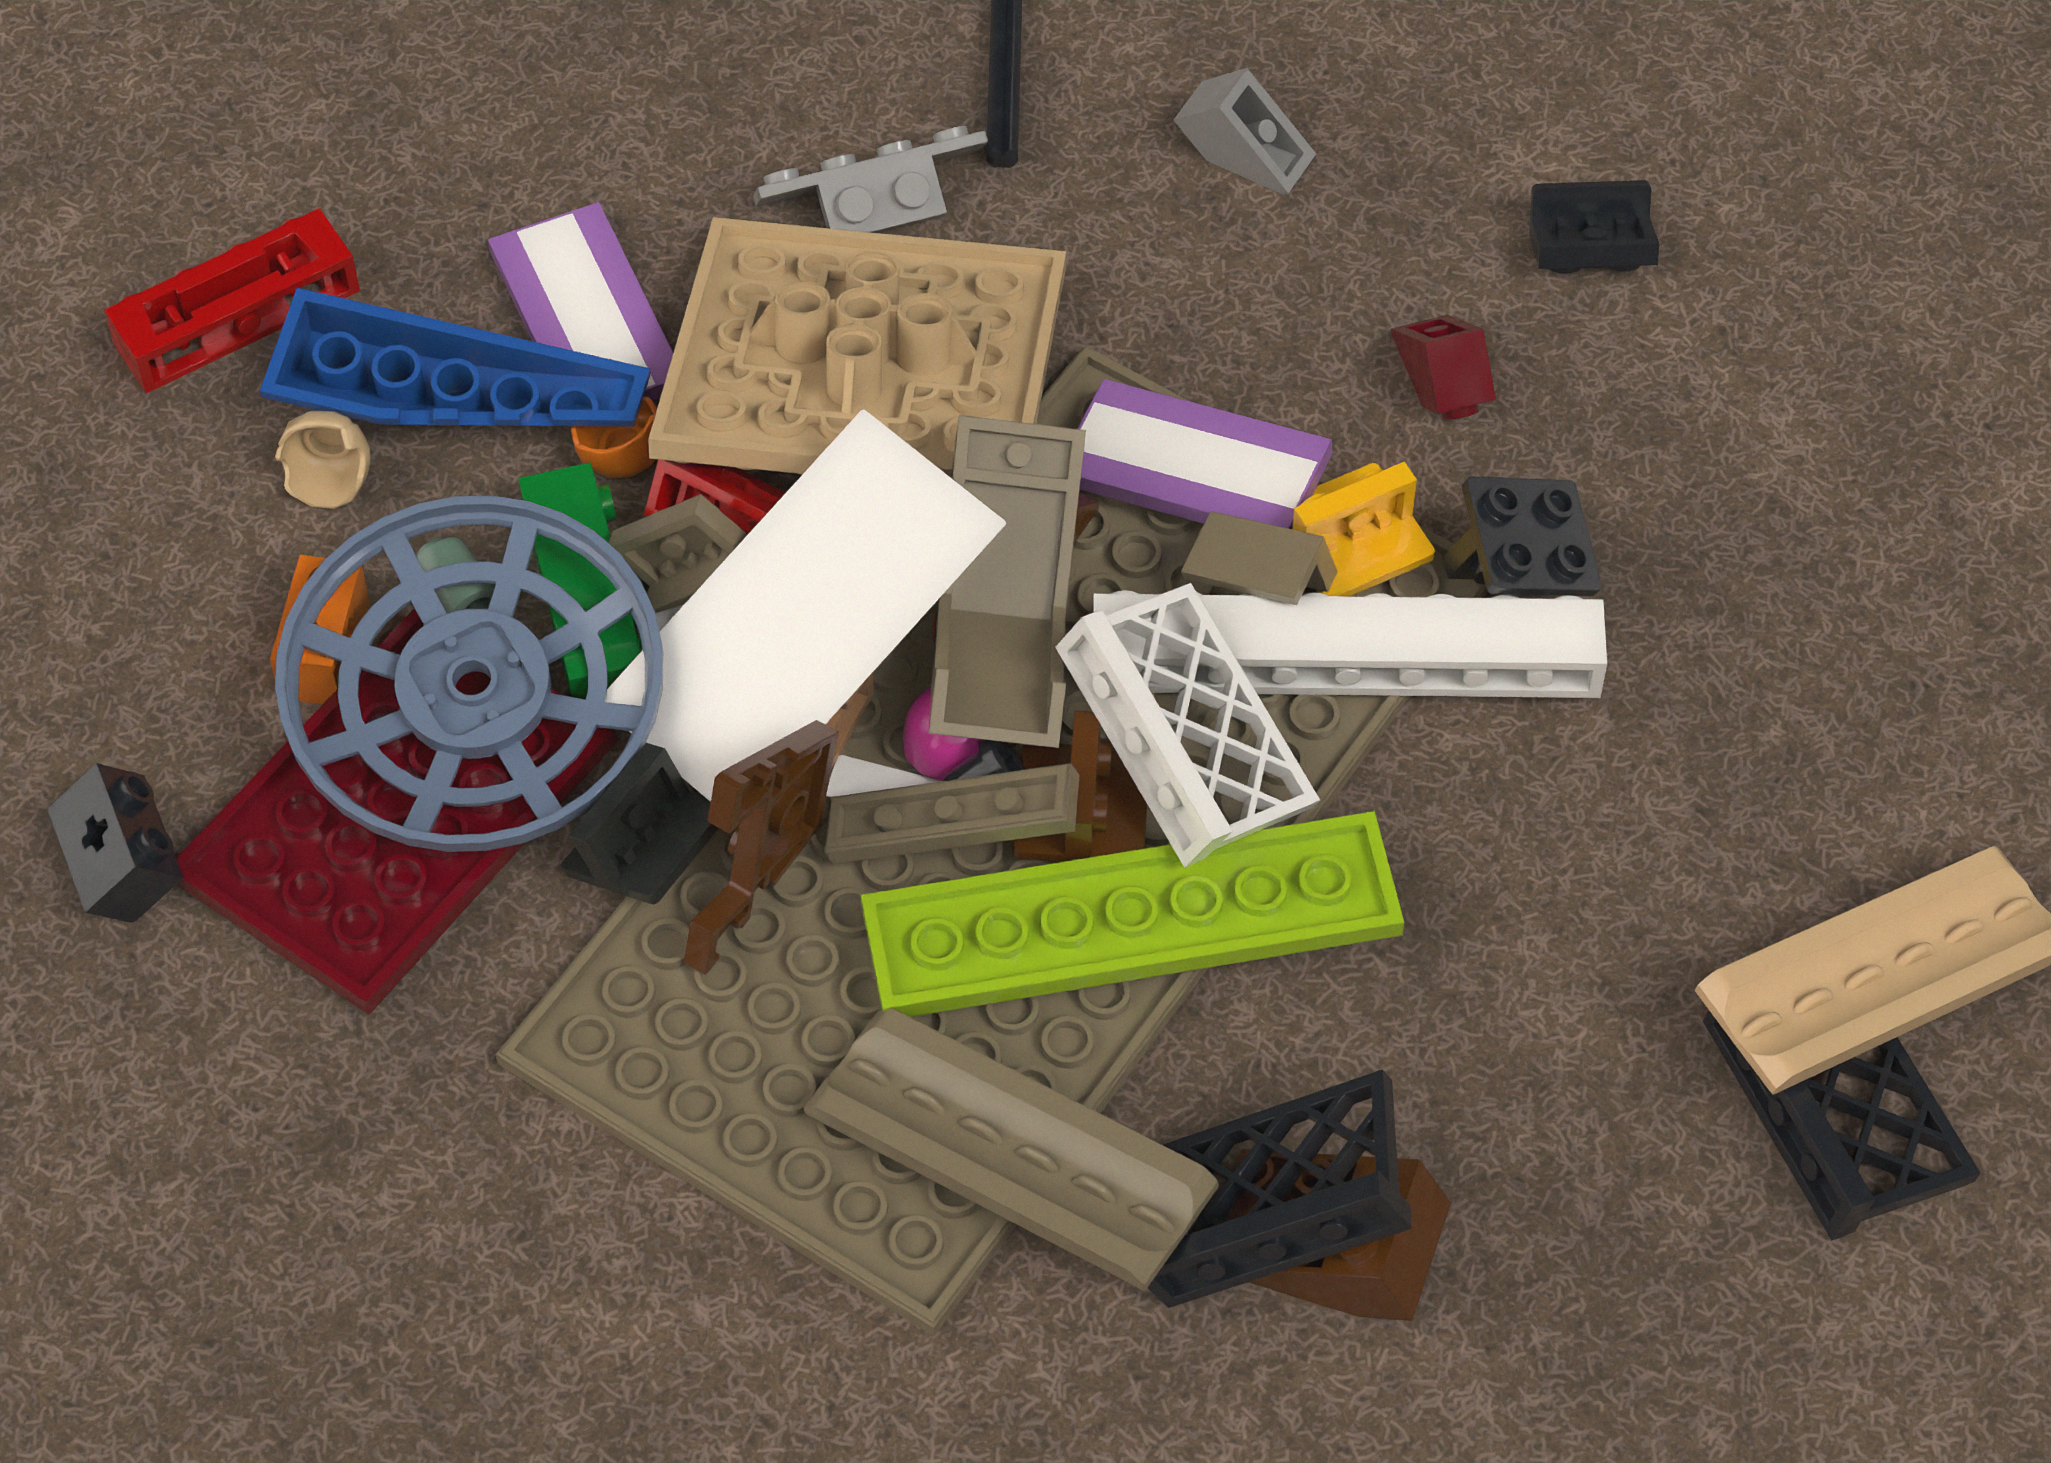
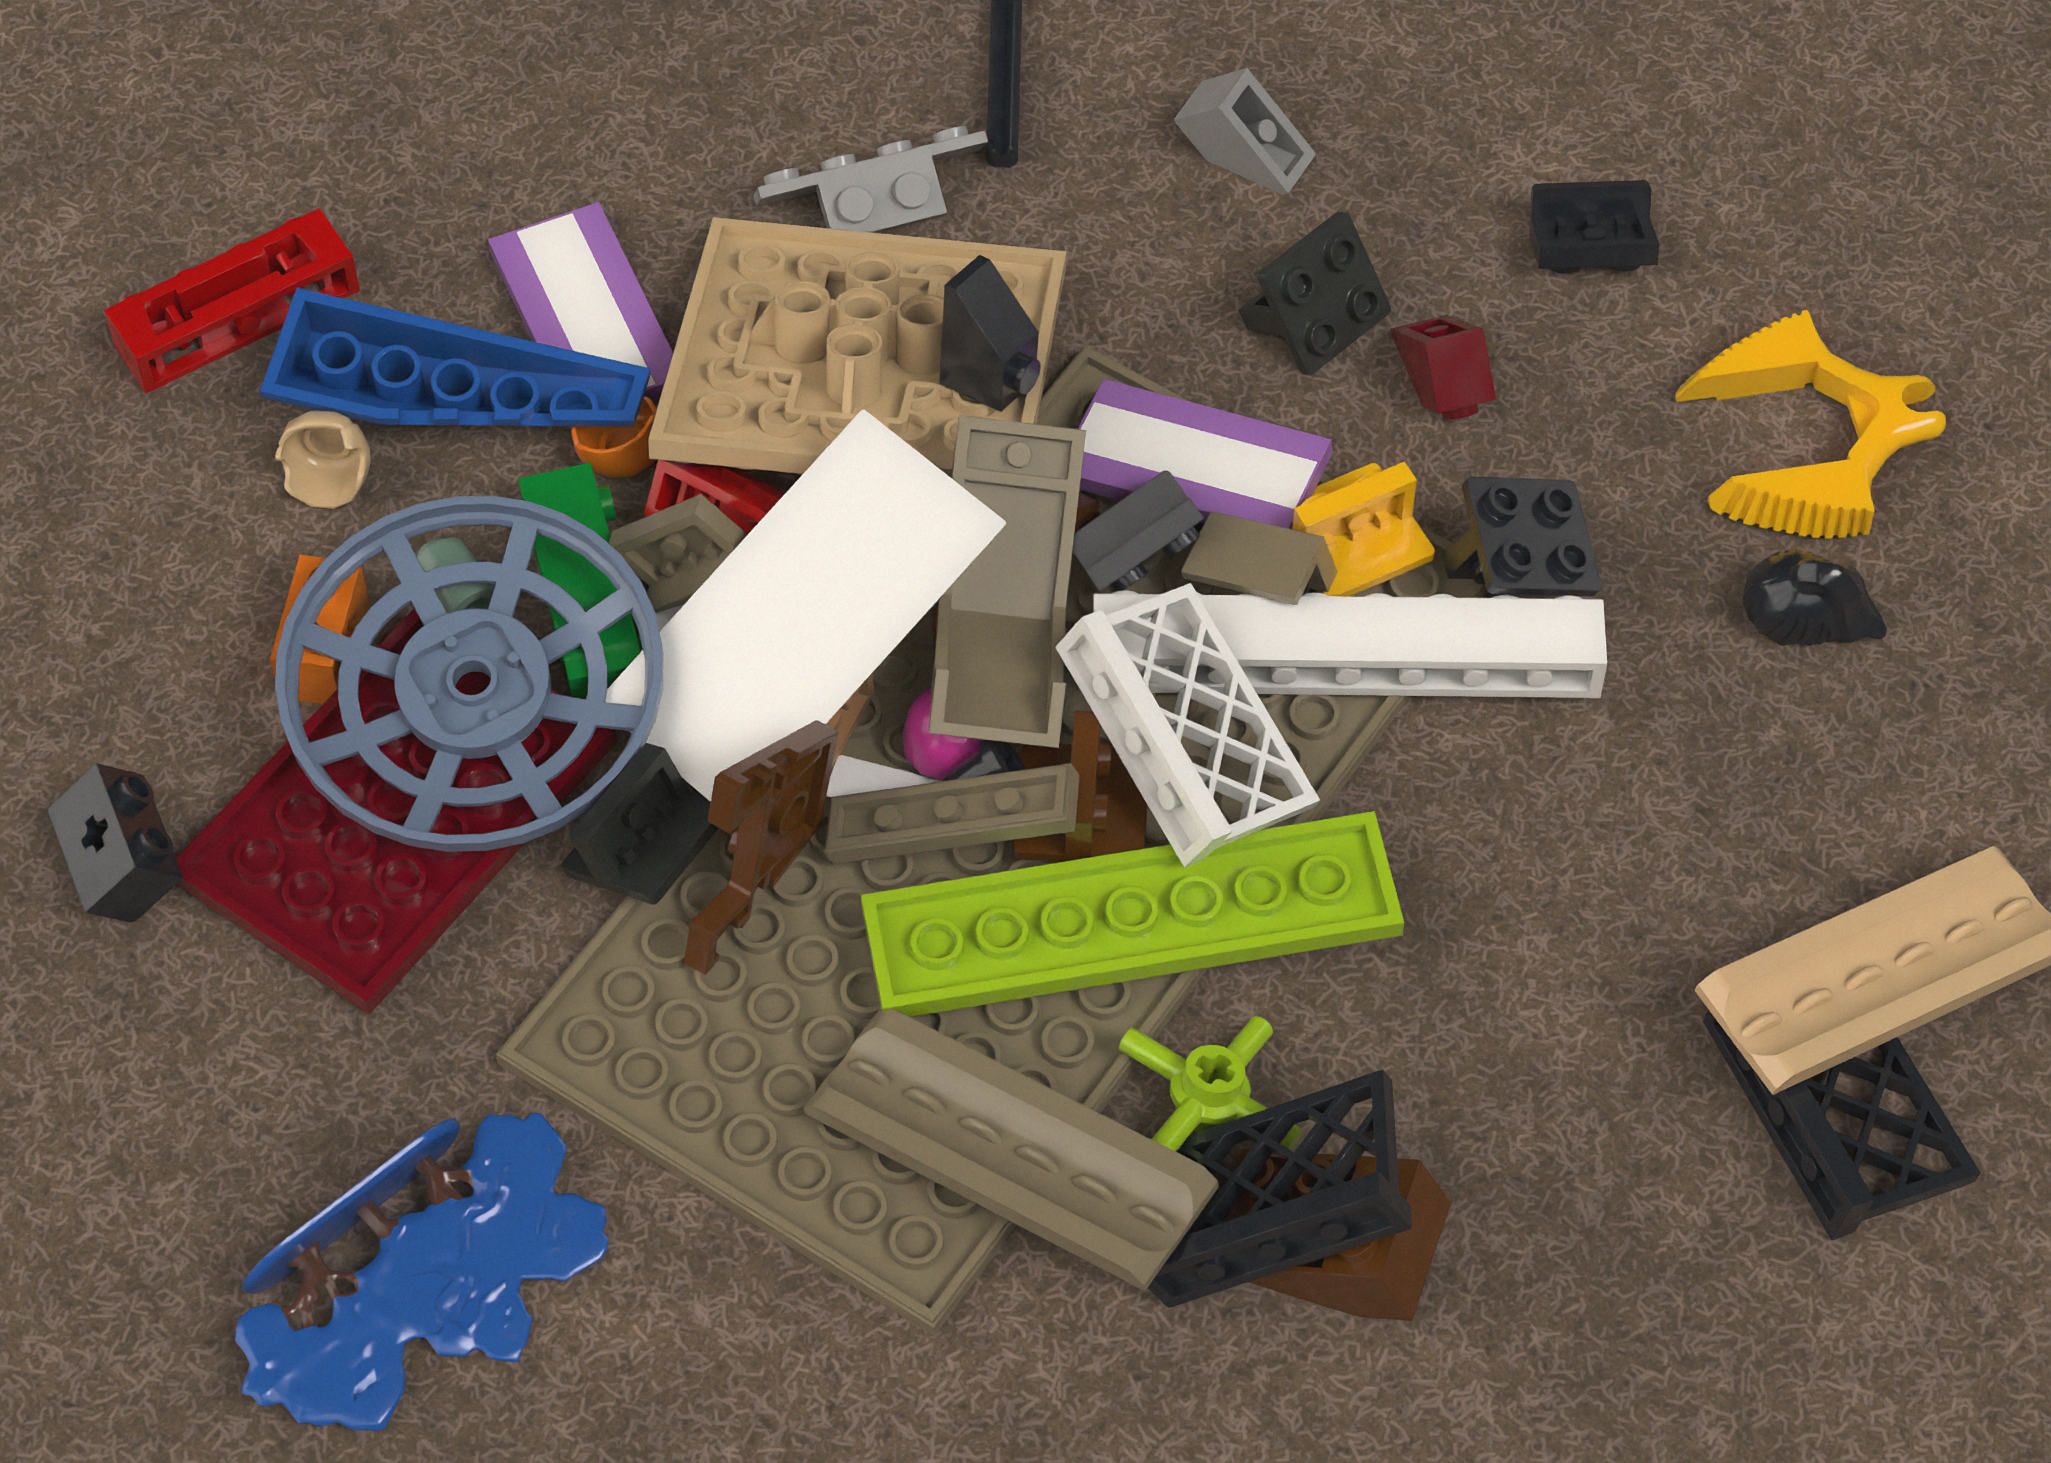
(437, 1274): none -> blue plant
(986, 338): none -> black slope
(1134, 530): none -> black bracket
(1206, 1085): none -> lime bar
(1319, 294): none -> pearl dark grey bracket
(1810, 601): none -> black hair
(1823, 496): none -> yellow piece

